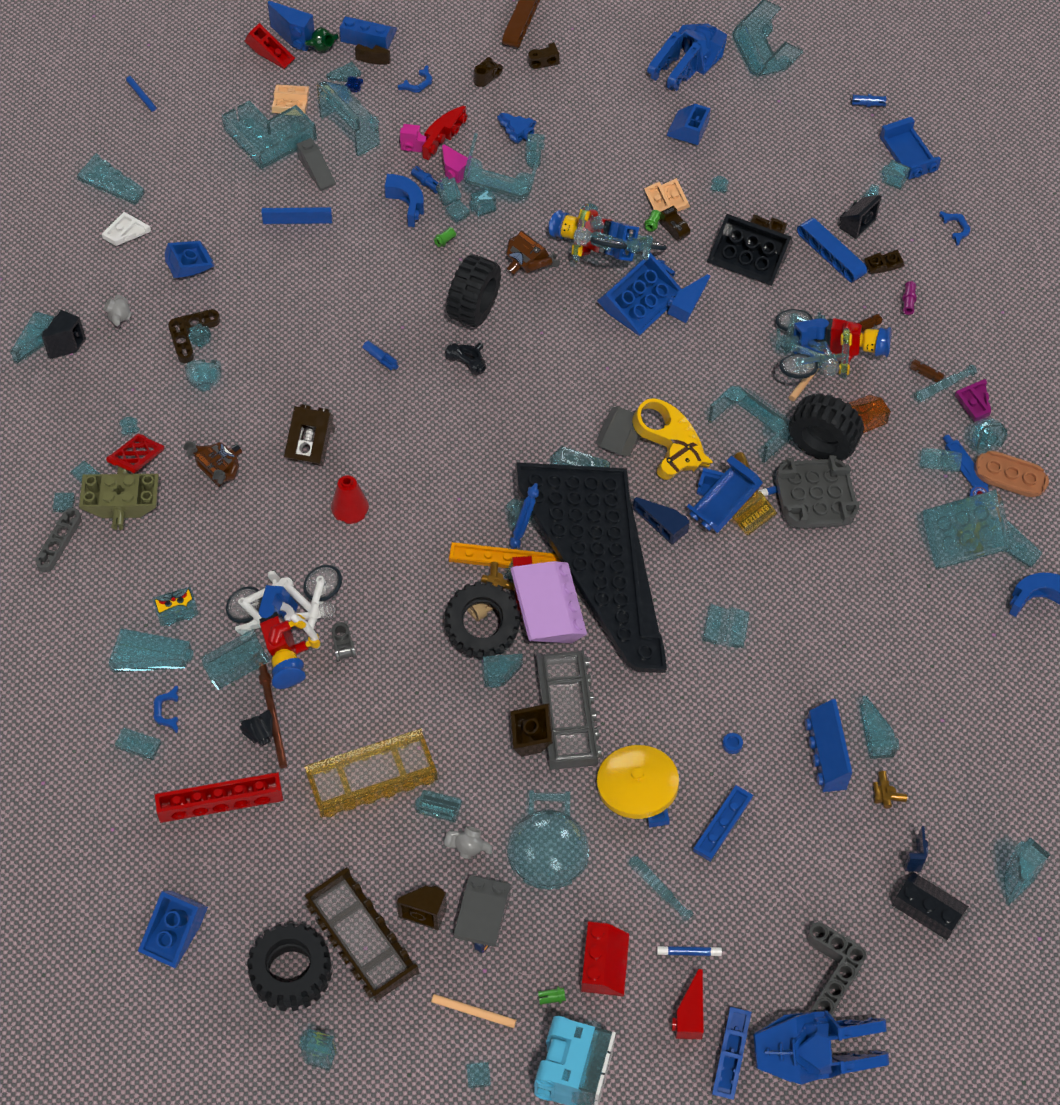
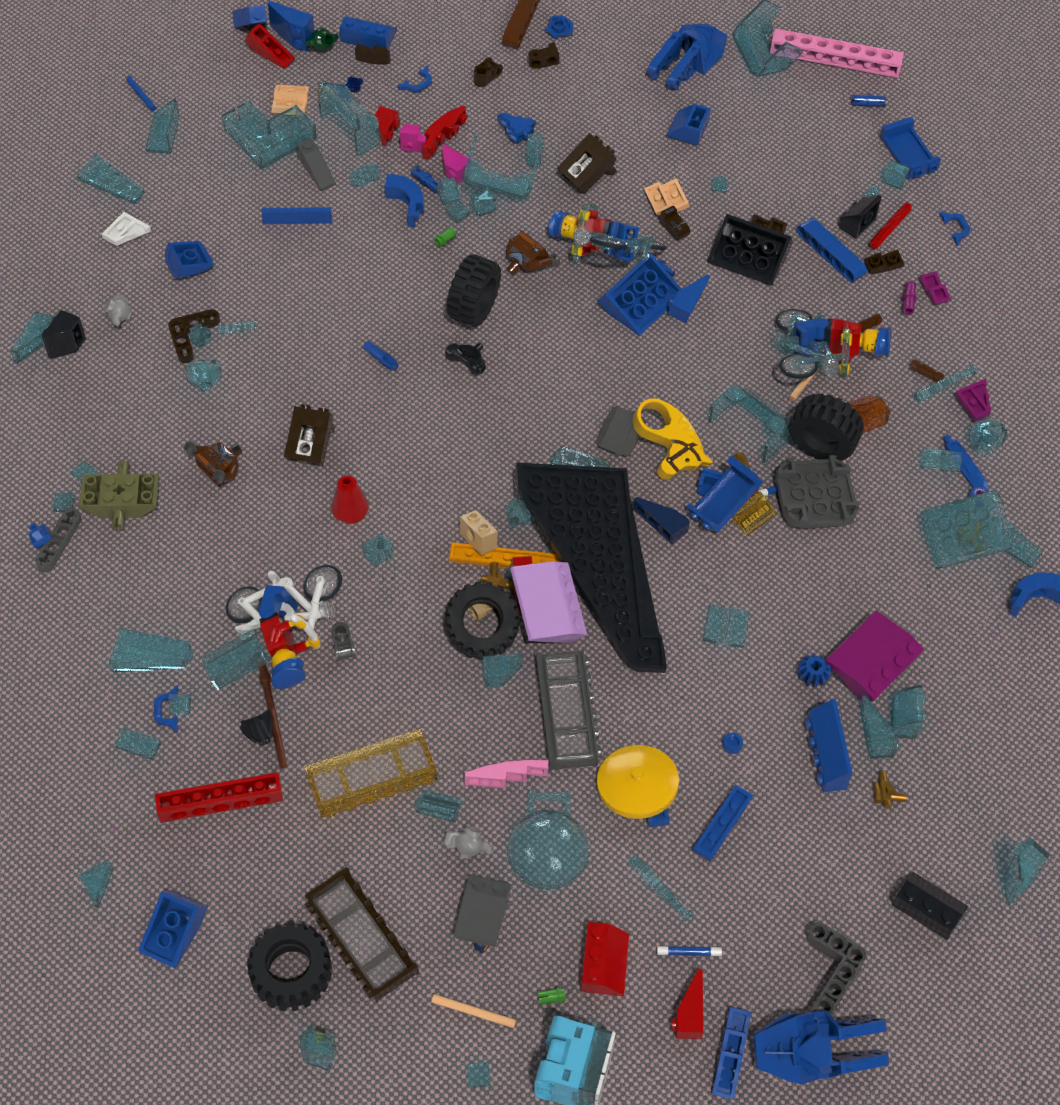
(39, 534): none -> blue tile
(96, 881): none -> clear light blue slope
(126, 422): clear light blue plate -> none
(140, 462): red window -> none
(163, 129): none -> clear light blue slope
(175, 606): clear light blue brick -> none
(179, 704): none -> clear light blue plate
(222, 329): none -> clear light blue piece
(249, 16): none -> blue slope
(342, 73): clear light blue tile -> none
(365, 175): none -> clear light blue beam
(376, 556): none -> clear light blue brick
(388, 123): none -> red slope
(423, 906): dark brown slope -> none
(478, 532): none -> tan brick
(497, 774): none -> bright pink slope
(524, 516): blue wheel -> none
(531, 729): dark brown slope -> none
(559, 26): none -> blue animal
(590, 169): none -> dark brown brick
(597, 223): clear light blue plate -> none
(651, 223): bright green pin -> none
(812, 663): none -> blue gear
(841, 53): none -> bright pink brick
(874, 656): none -> magenta slope
(887, 229): none -> red axle
(908, 712): none -> clear light blue slope
(916, 860): dark blue piece -> none
(934, 289): none -> magenta slope
(1011, 474): nougat tile -> none

